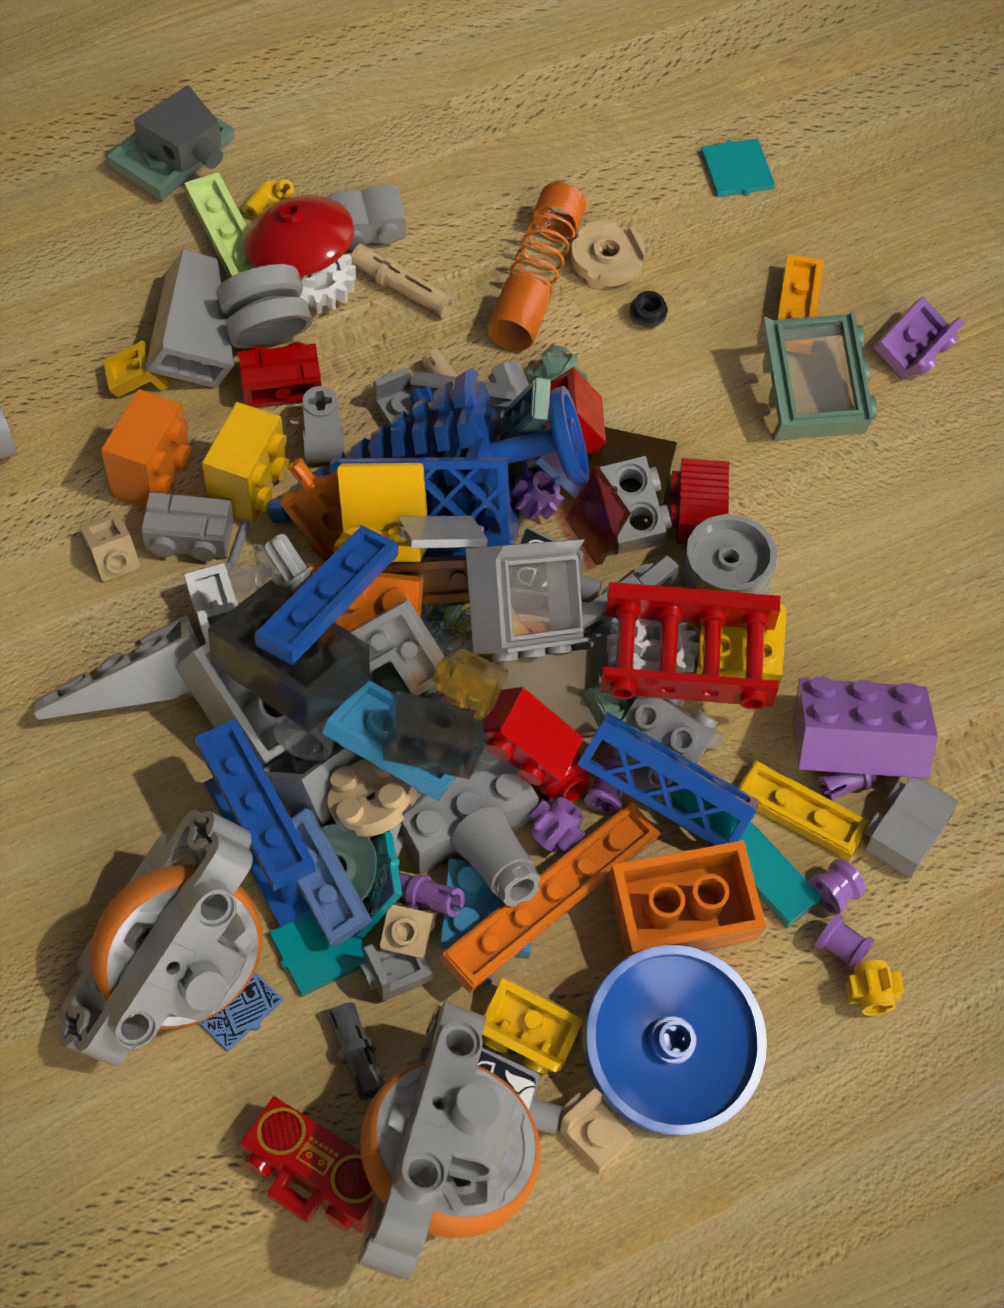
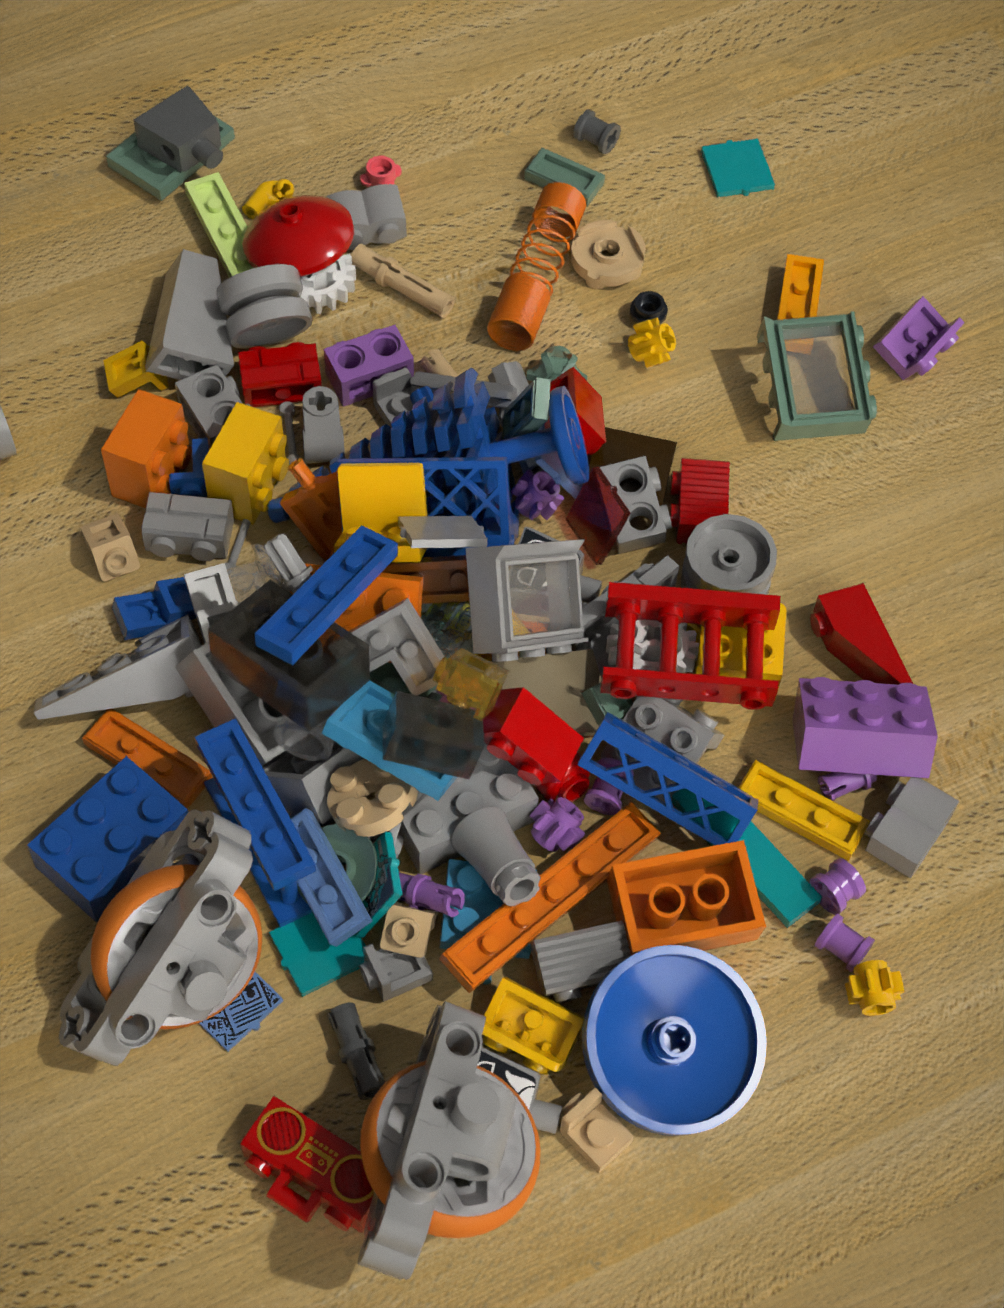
(105, 836): none -> blue brick
(119, 737): none -> orange tile
(149, 611): none -> blue slope
(192, 482): none -> blue bracket
(207, 401): none -> light grey brick
(287, 411): none -> light grey hinge
(362, 360): none -> medium lavender brick
(380, 171): none -> coral plate
(551, 168): none -> sand green tile
(578, 959): none -> light grey brick
(597, 131): none -> dark grey bush
(652, 342): none -> yellow gear
(857, 635): none -> red slope

